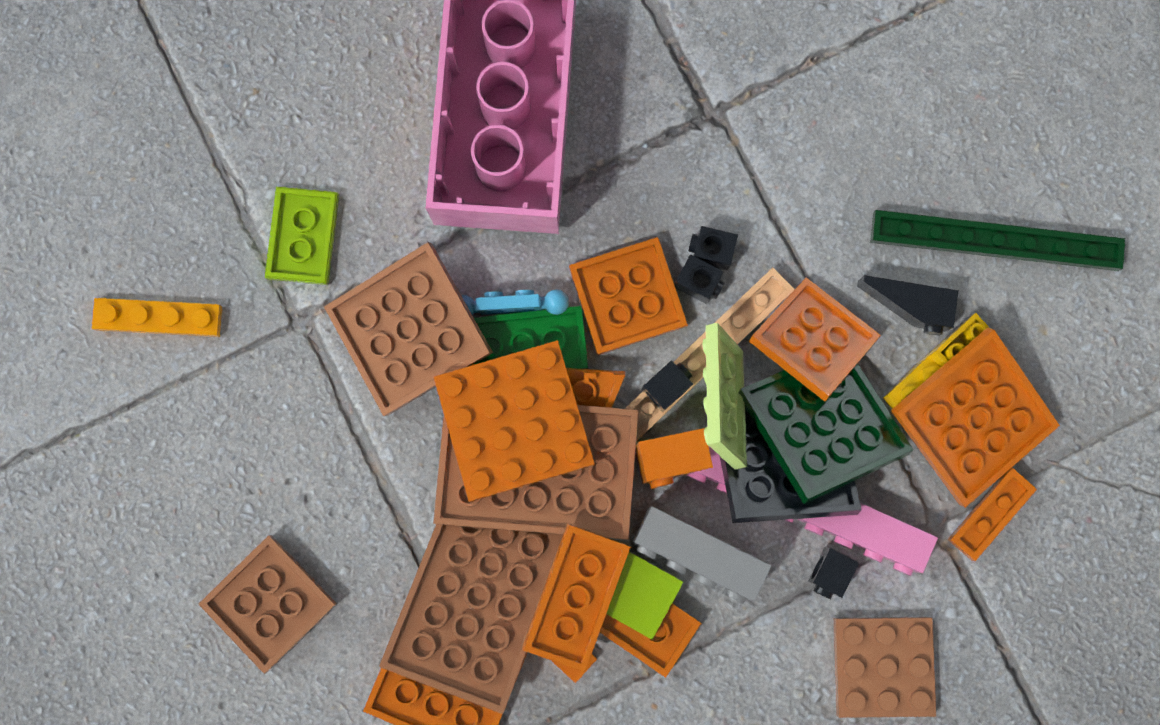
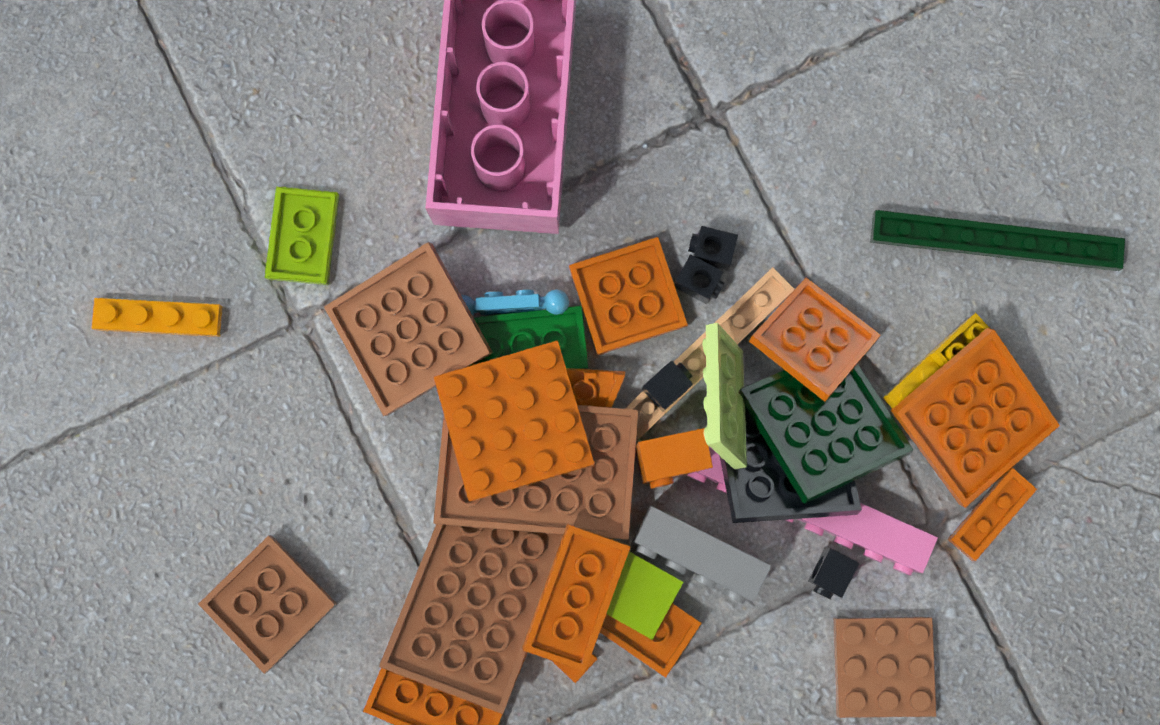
(915, 303): black slope -> none

